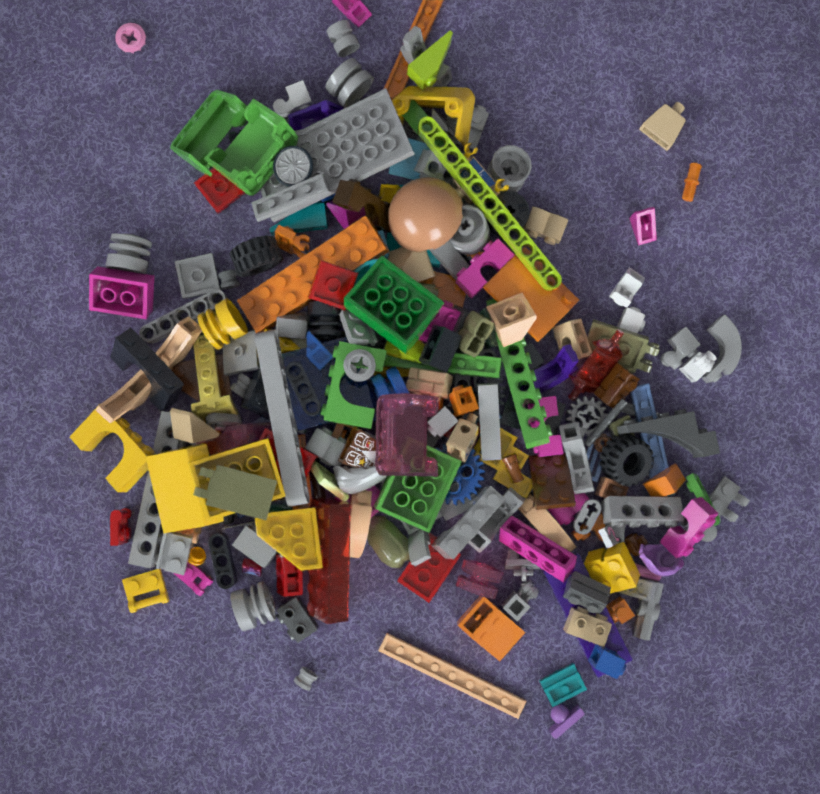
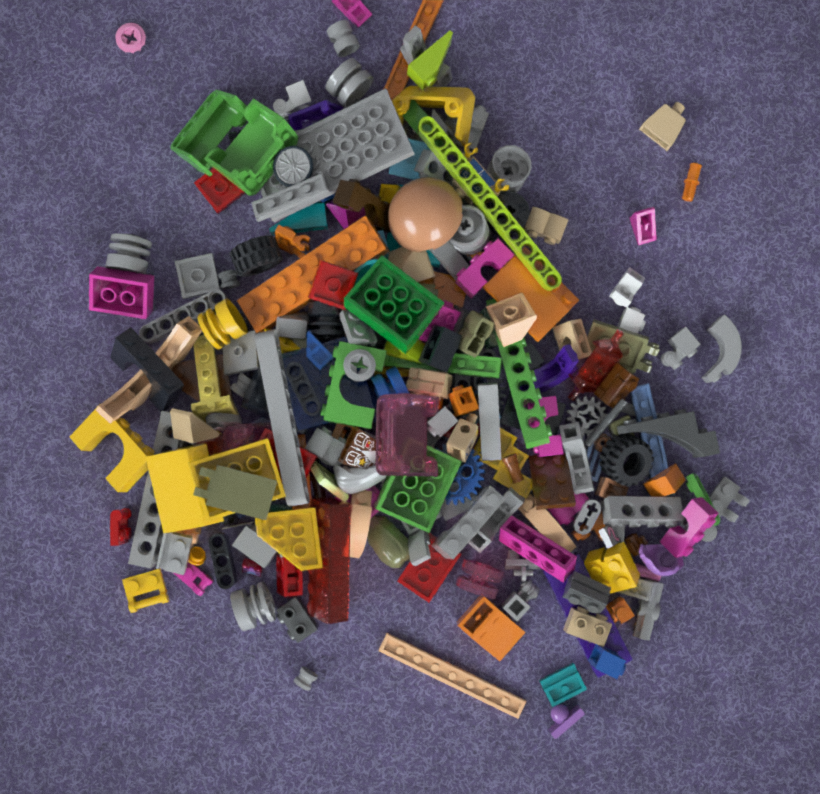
(698, 365): white brick -> none

